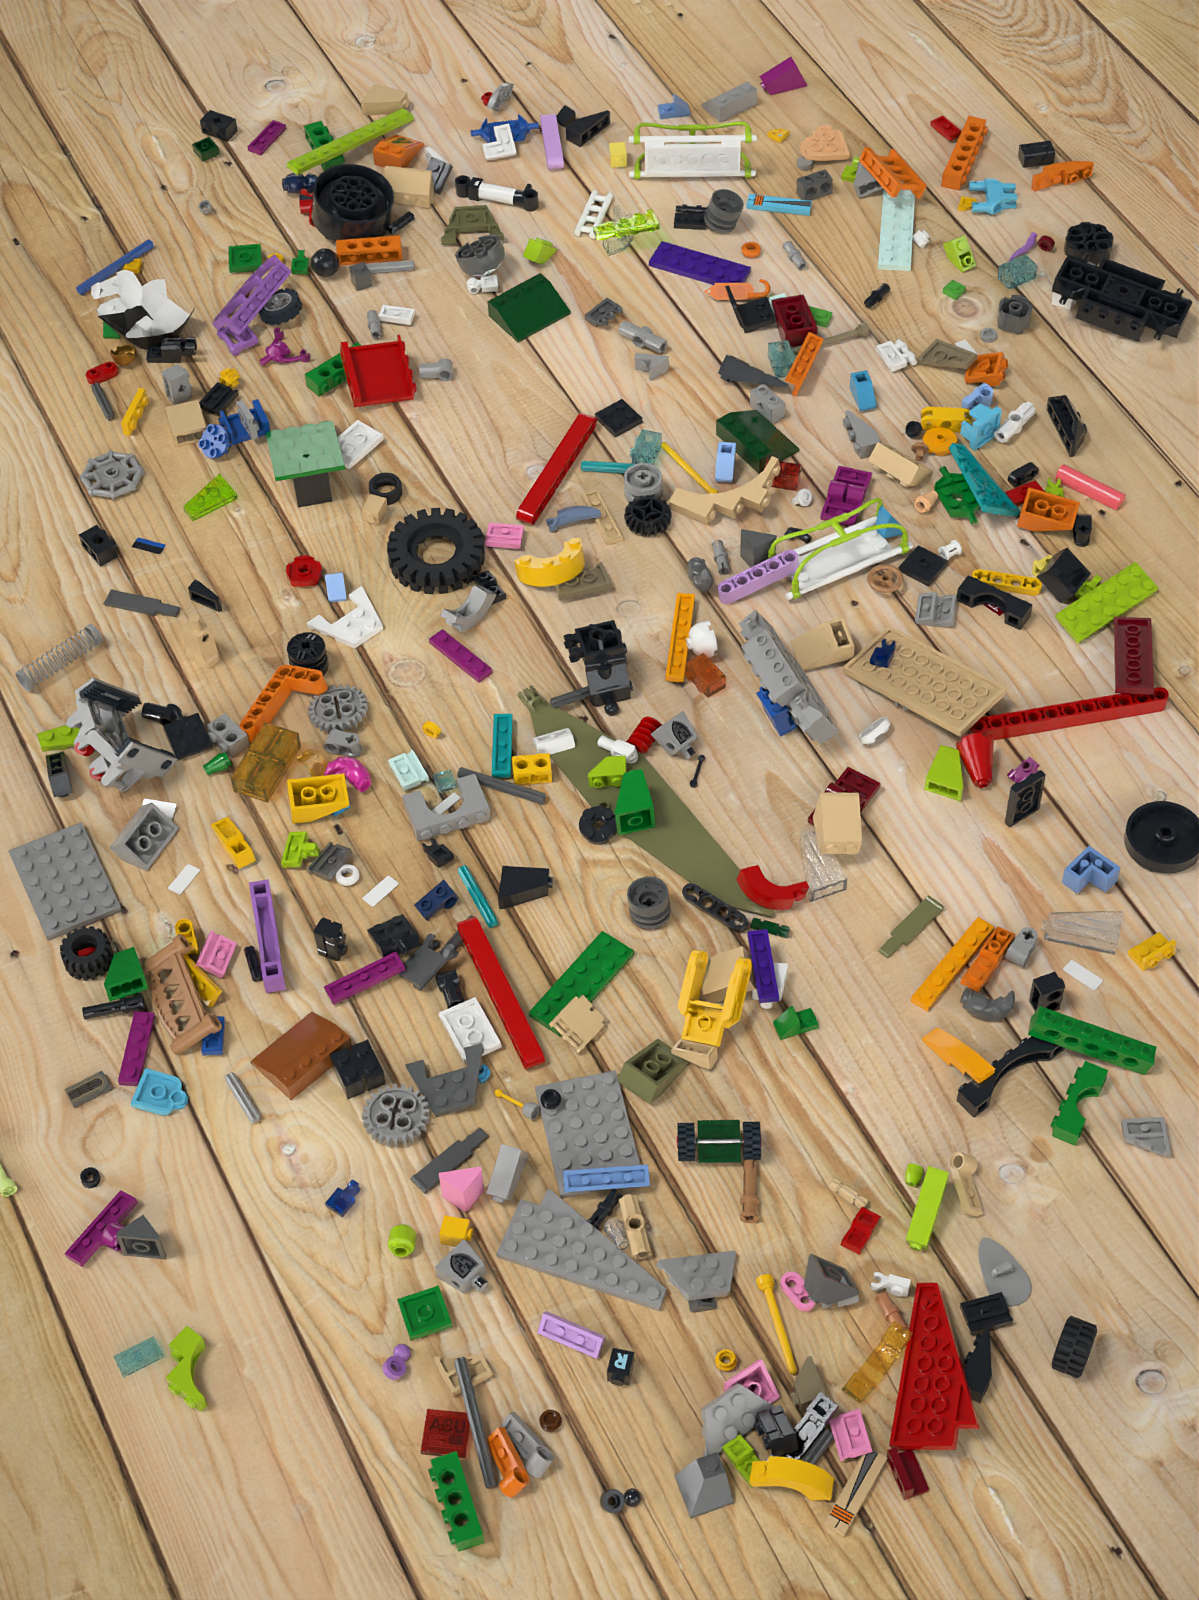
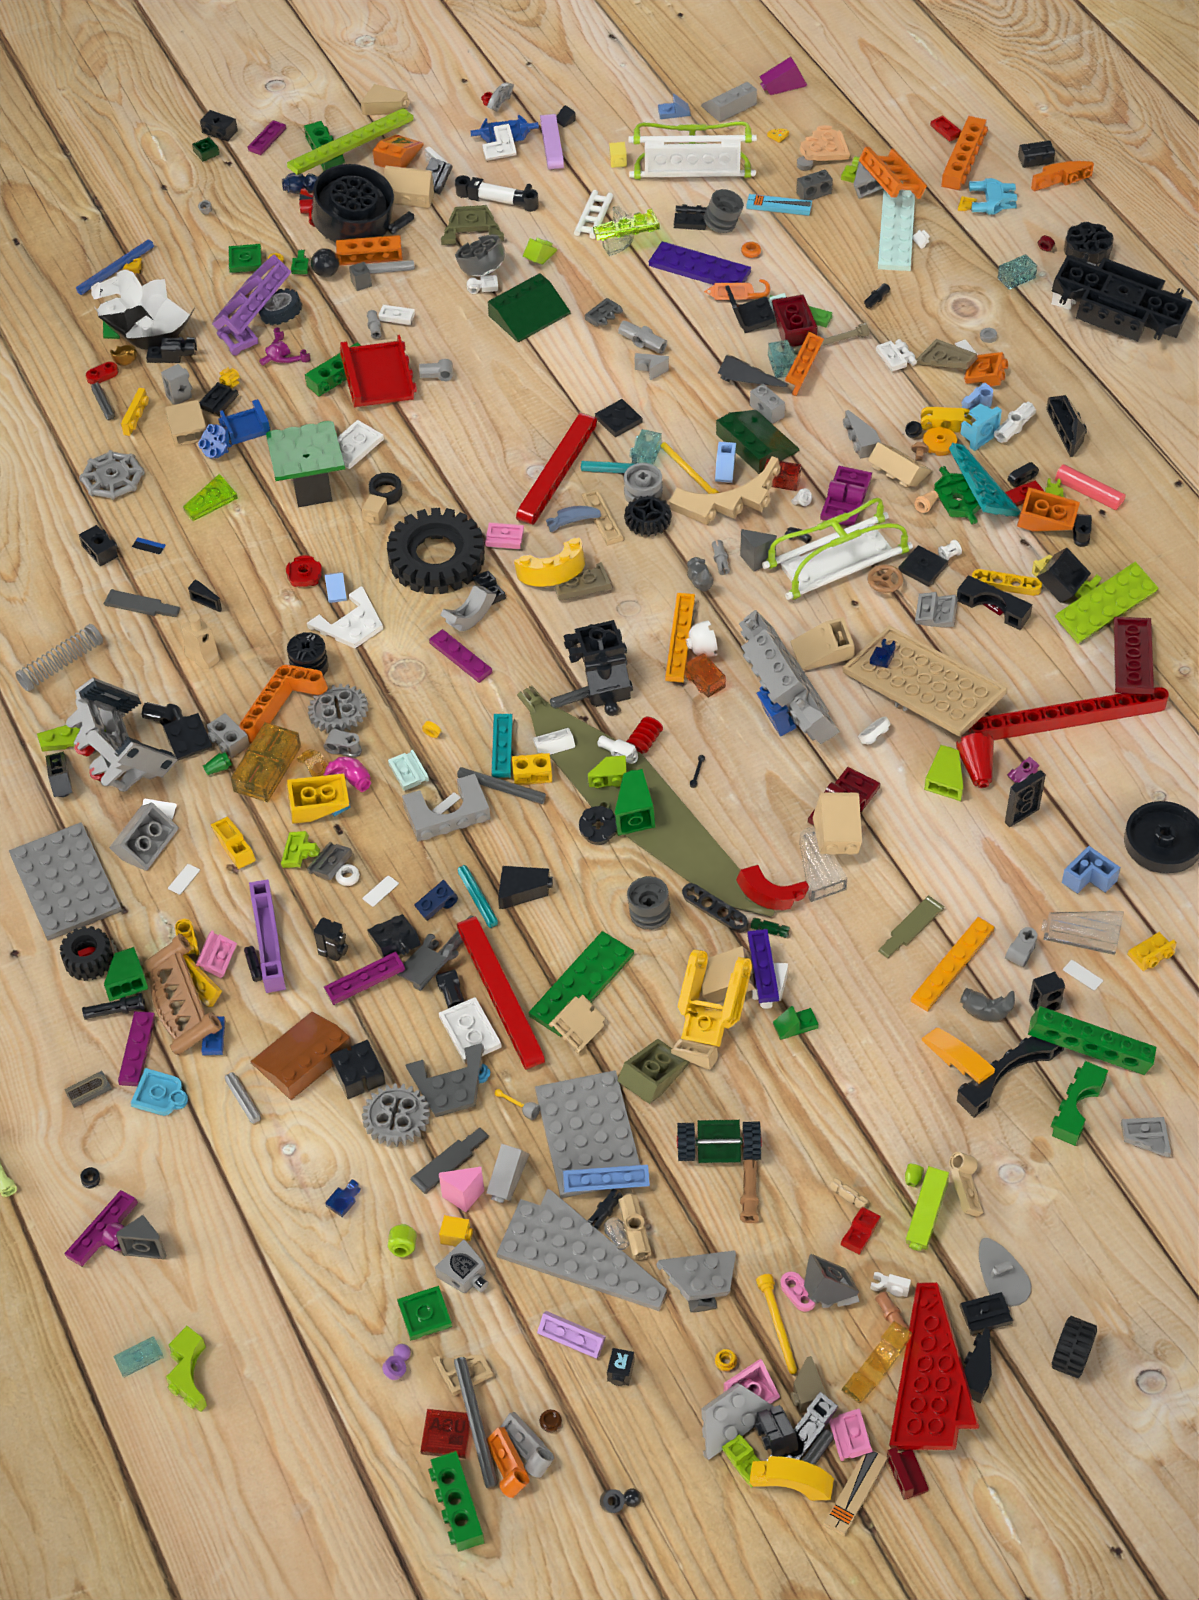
(246, 420): light grey plate -> none
(439, 854): black plate -> none
(444, 781): clear light blue plate -> none
(550, 1099): black plate -> none
(587, 127): black slope -> none
(676, 735): light grey torso -> none
(704, 1485): slope -> none
(758, 576): lavender beam -> none
(794, 255): light grey pin -> none
(862, 390): dark azure slope -> none
(885, 517): dark azure slope -> none
(954, 289): bright green plate -> none
(959, 253): lime slope -> none
(988, 959): orange slope -> none
(1014, 314): dark grey brick -> none
(1028, 245): medium lavender animal -> none

